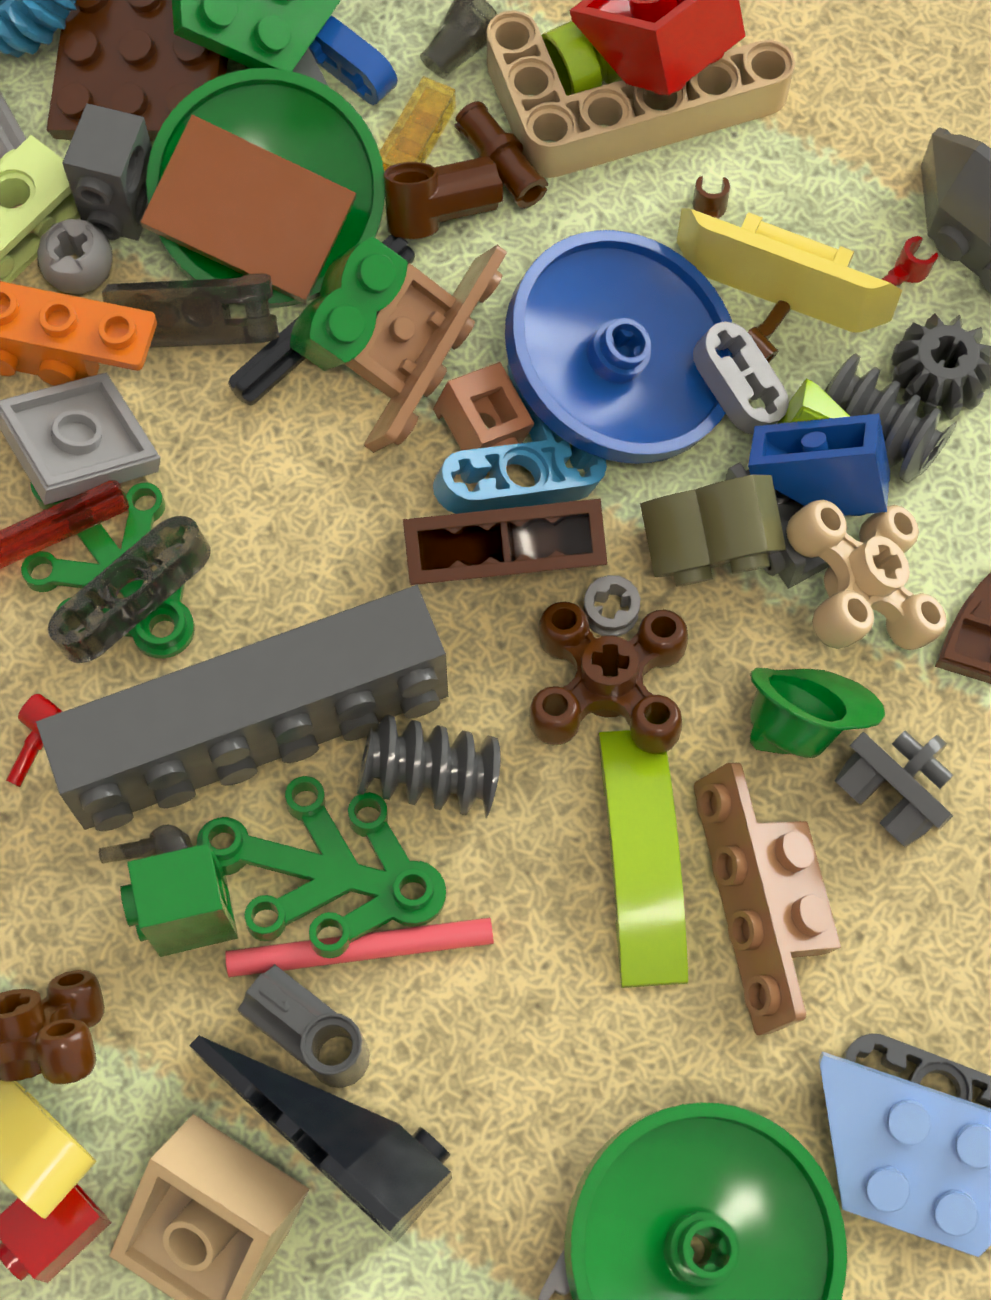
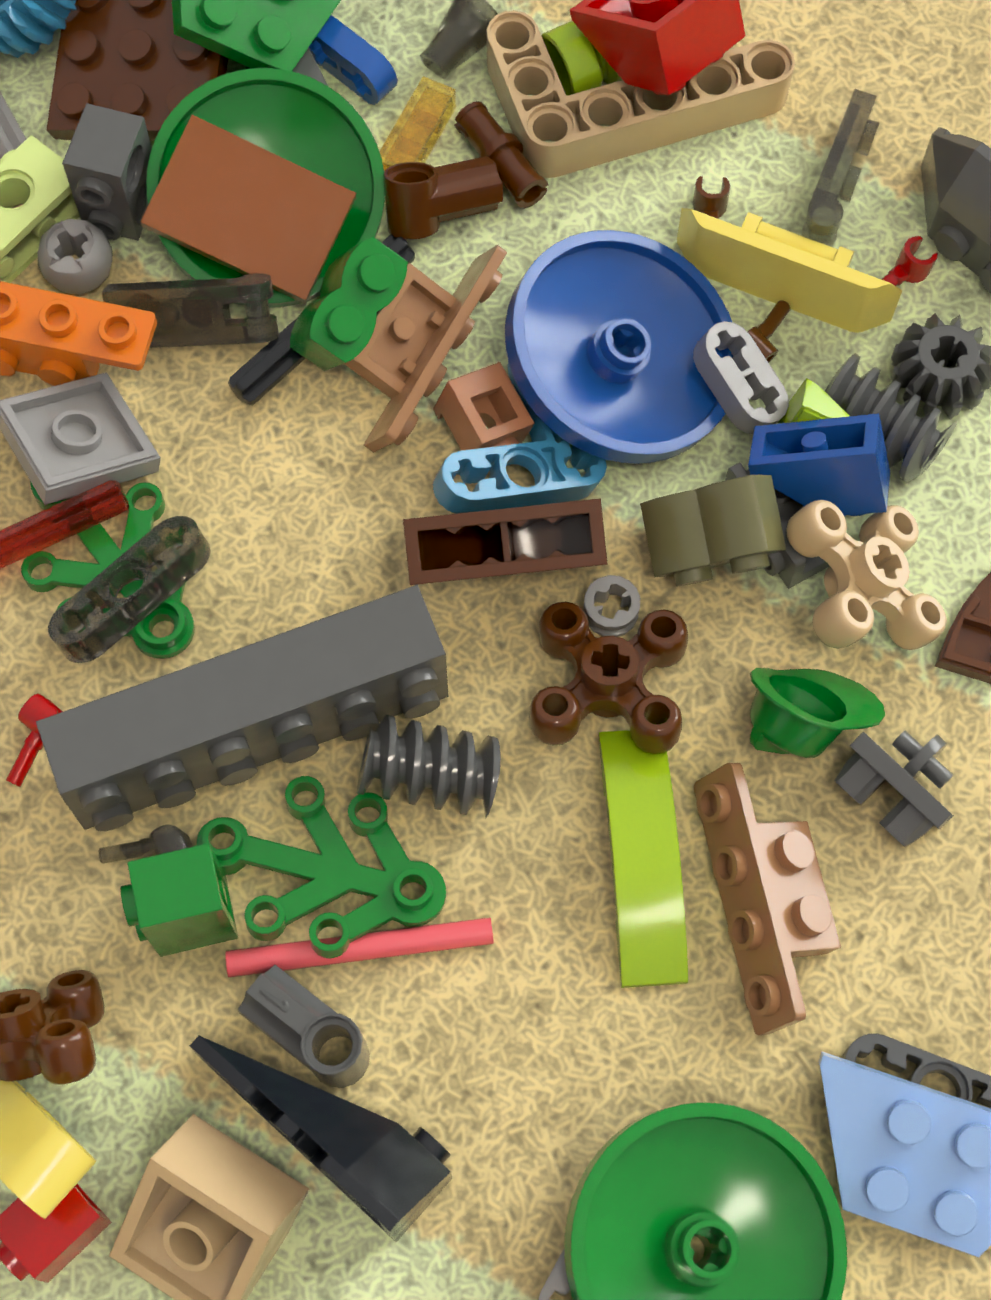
(839, 175): none -> clear smoke plate

